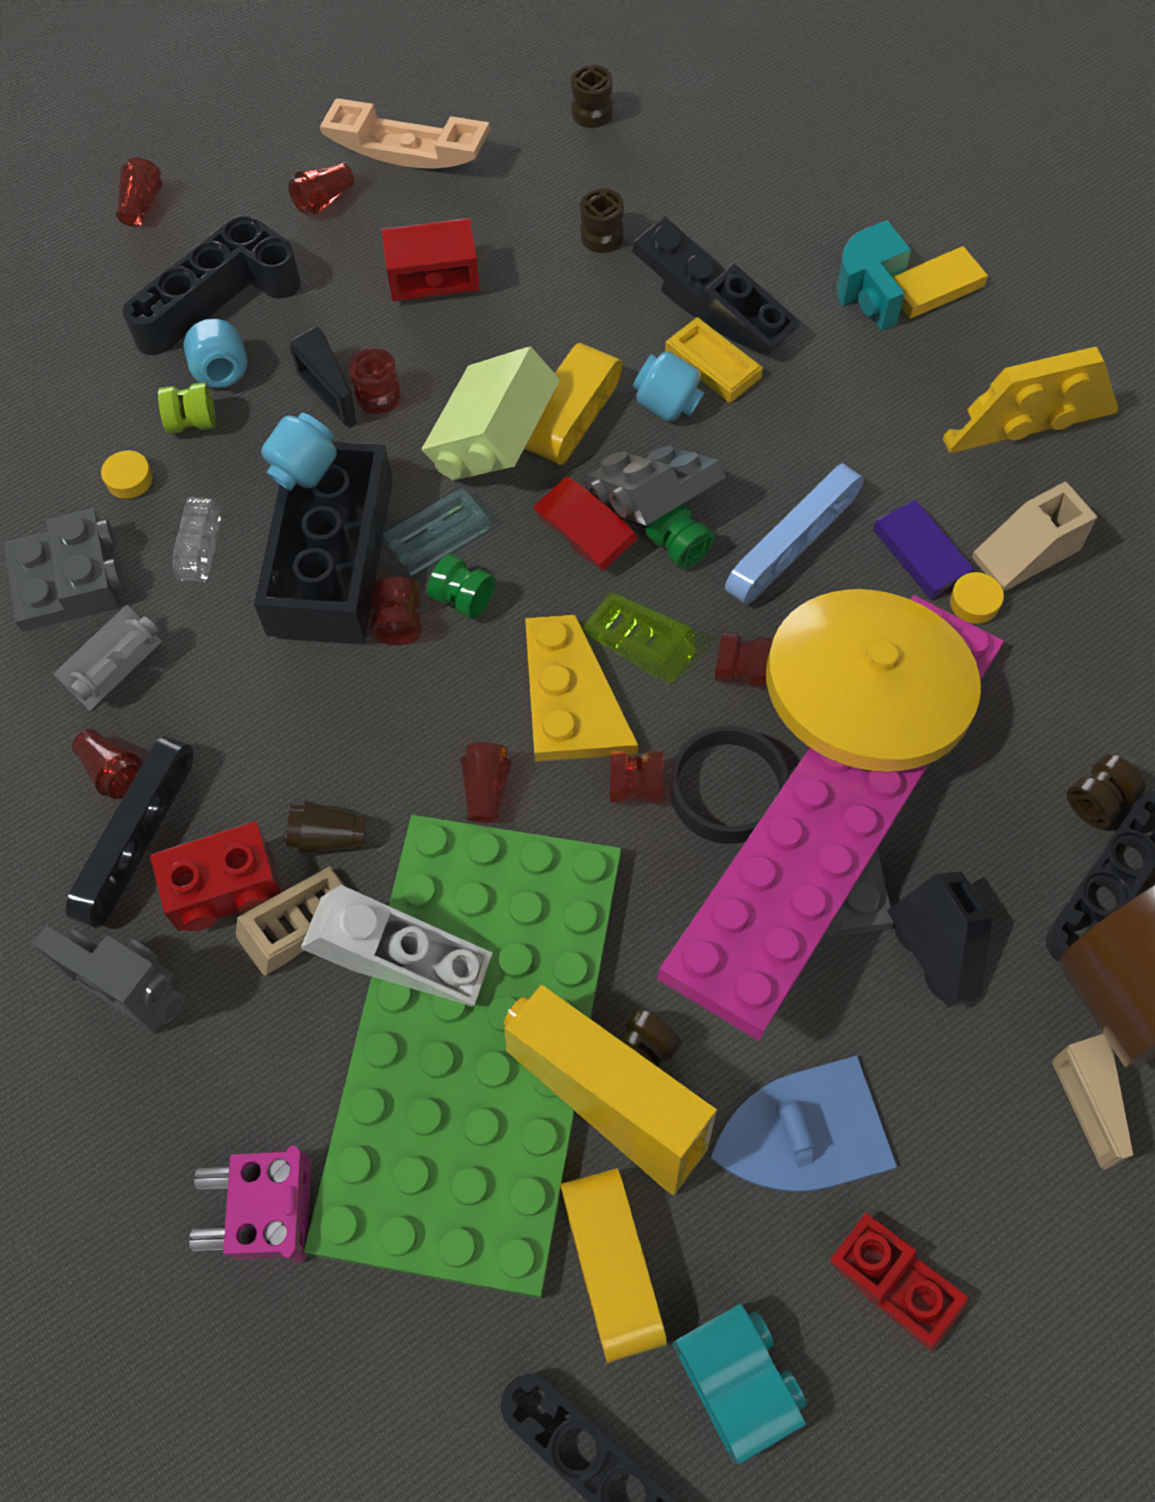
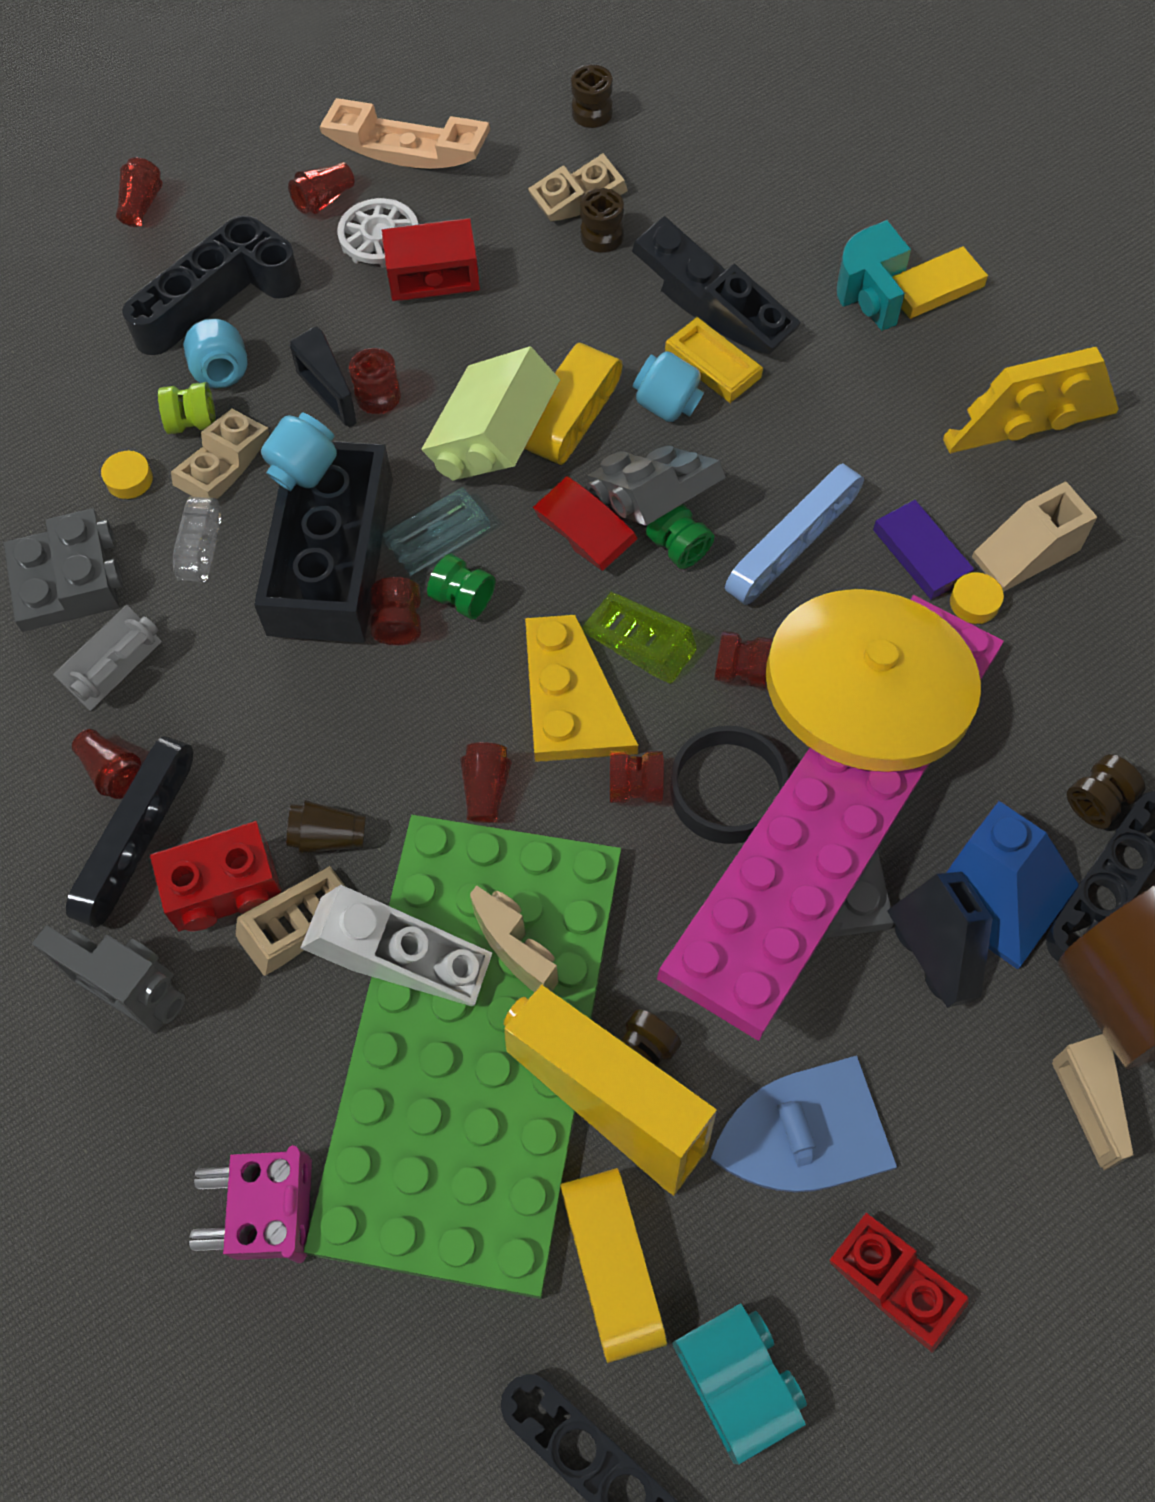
(225, 454): none -> tan slope
(369, 232): none -> white wheel
(504, 929): none -> tan slope
(562, 192): none -> tan slope
(1016, 879): none -> blue slope

